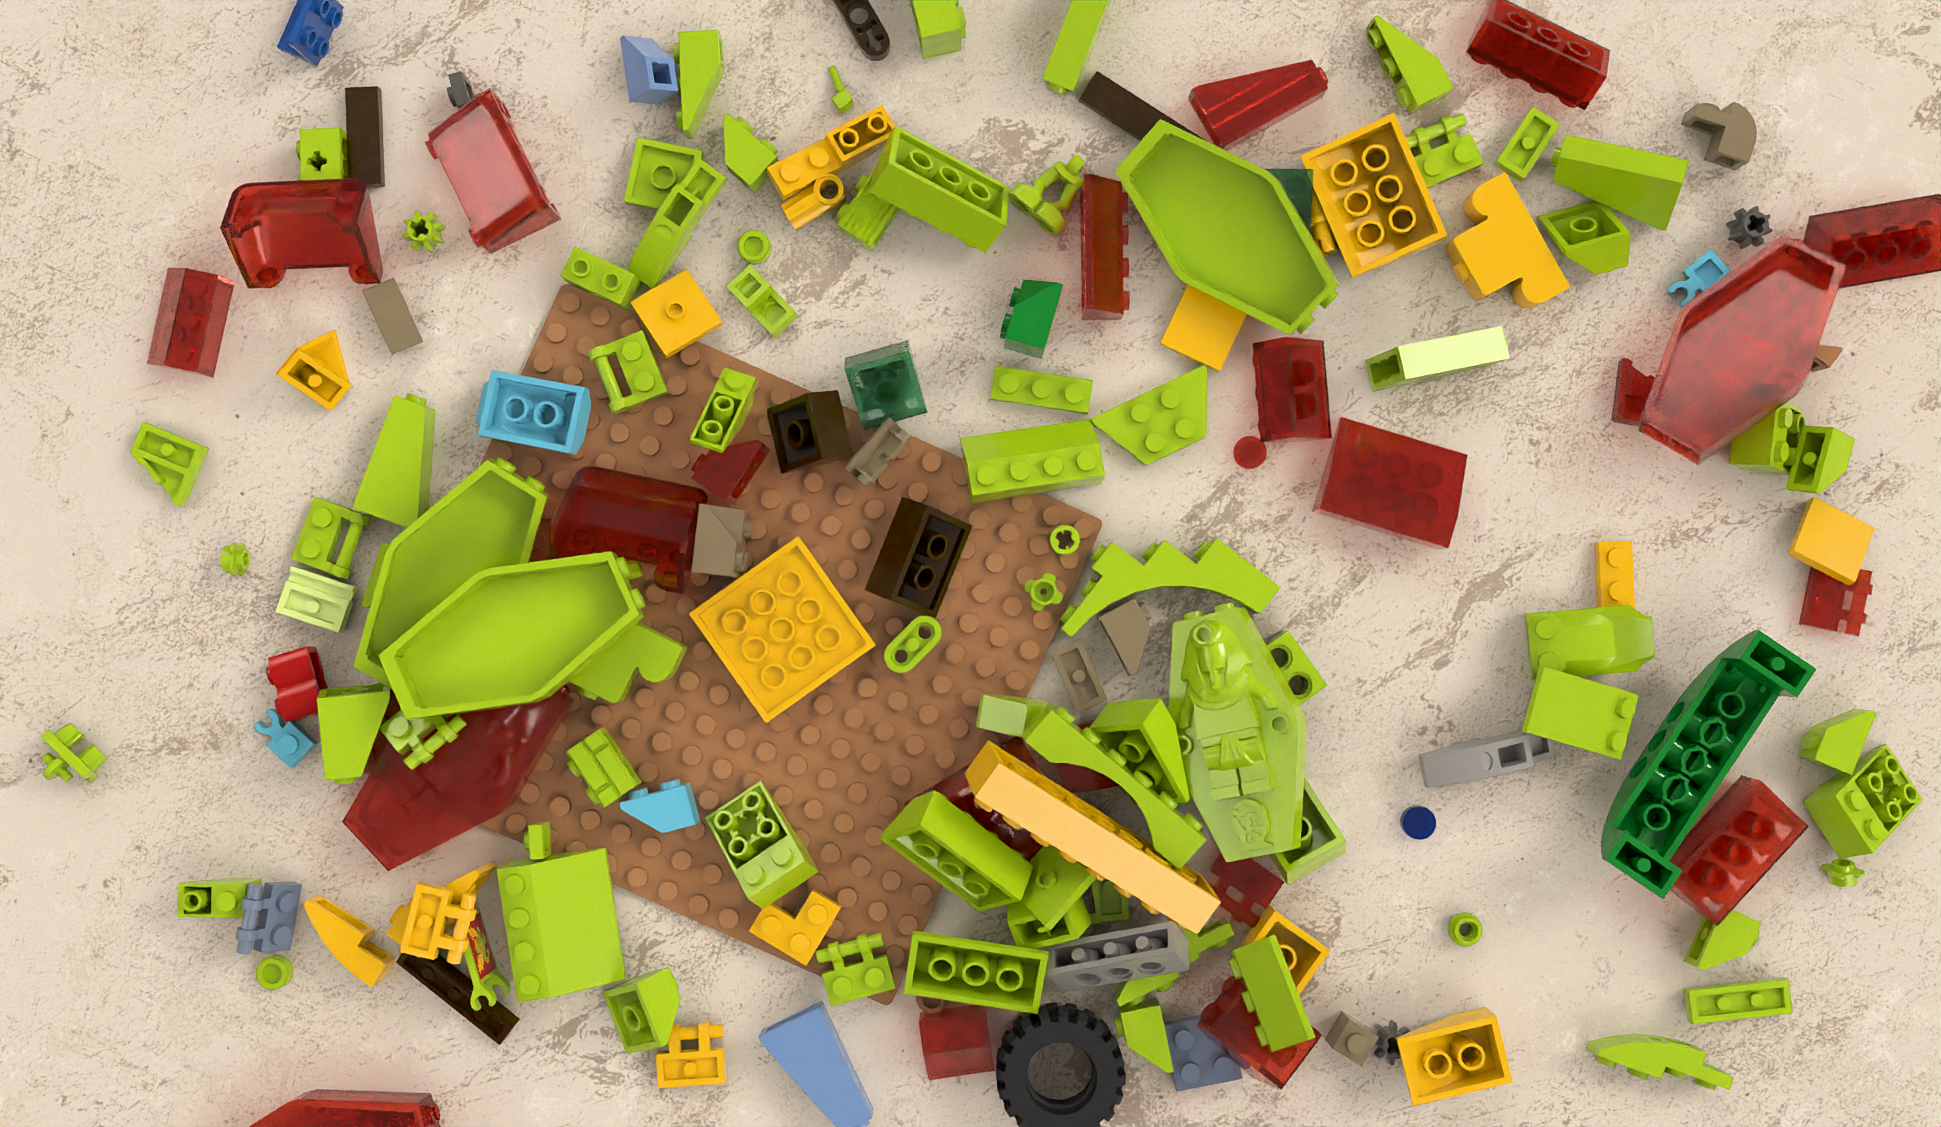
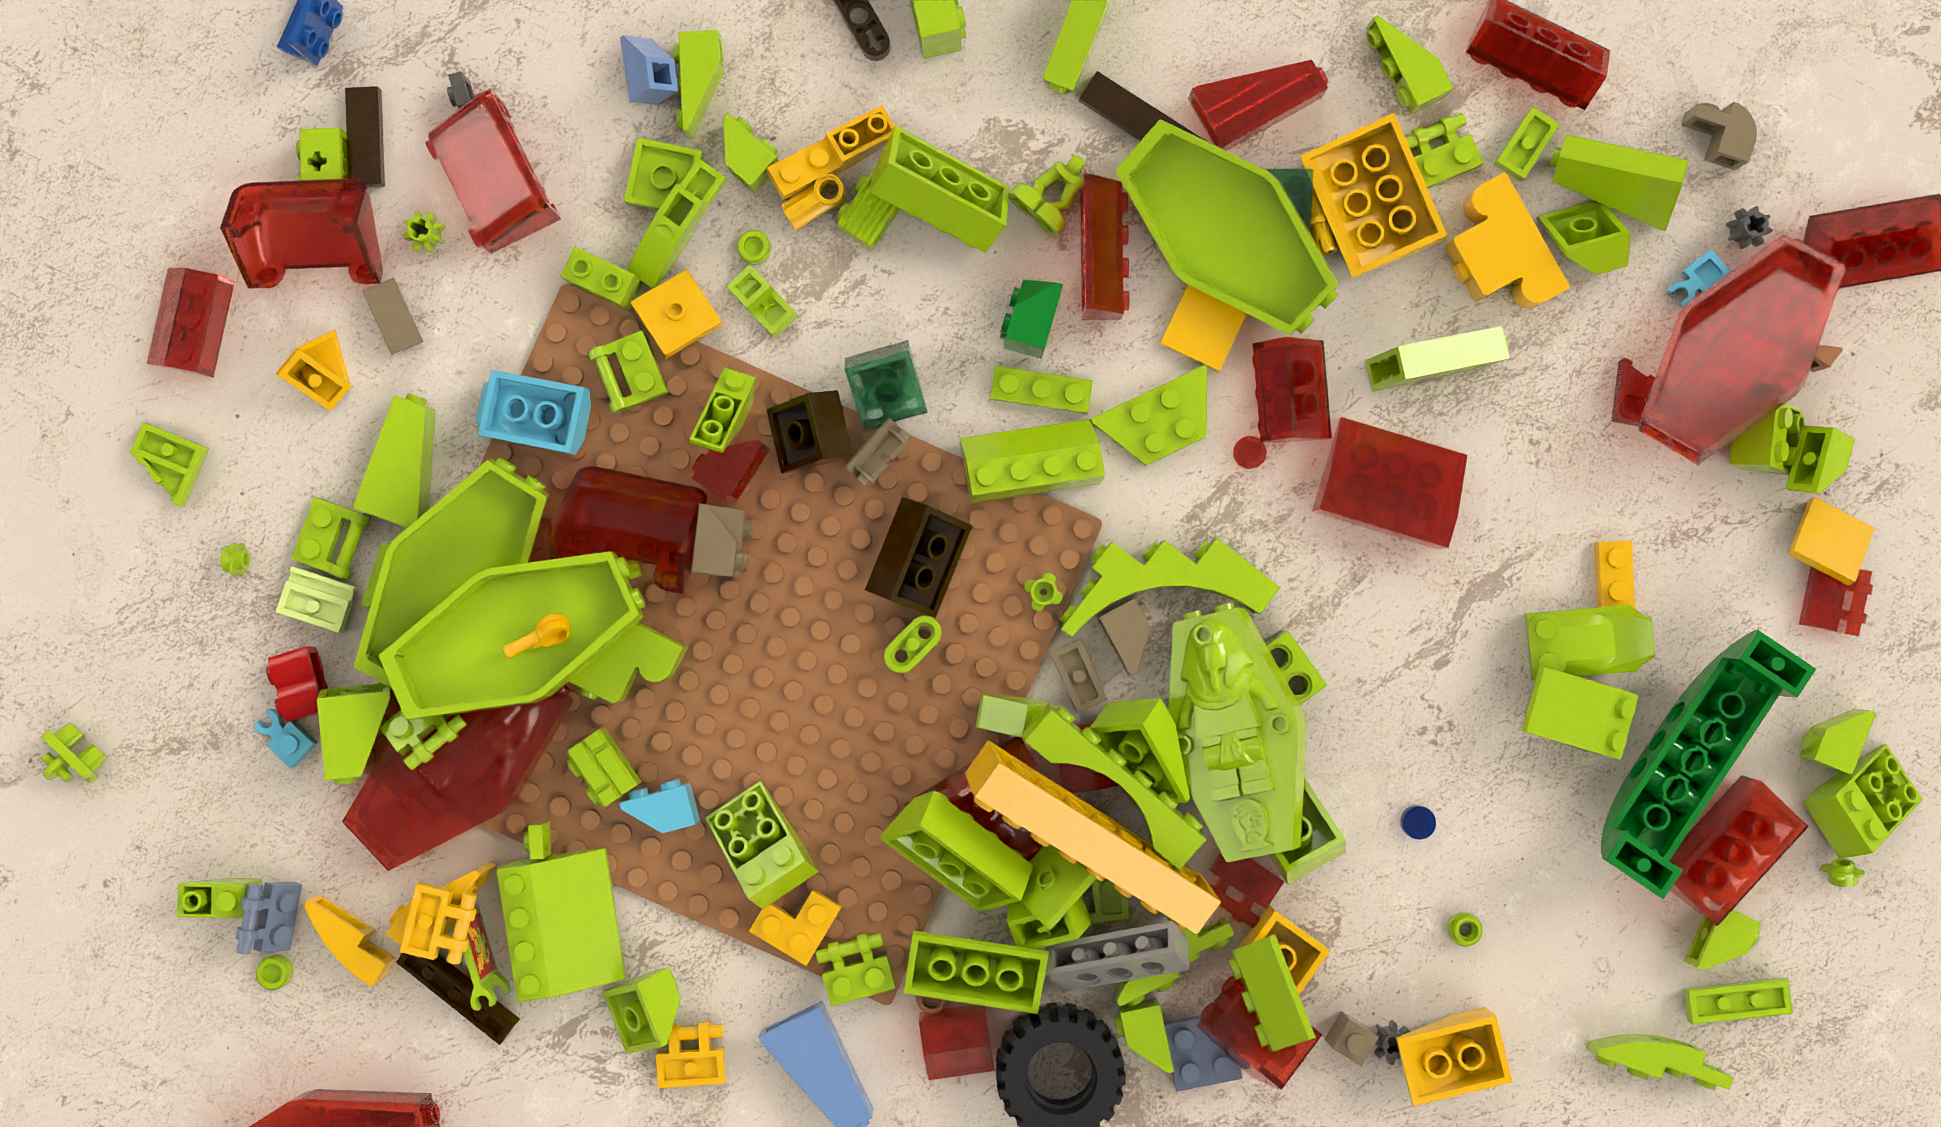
(549, 631): none -> yellow plate
(782, 629): yellow plate -> none
(842, 99): lime hand -> none
(1055, 542): lime bush -> none
(1484, 758): light grey slope -> none

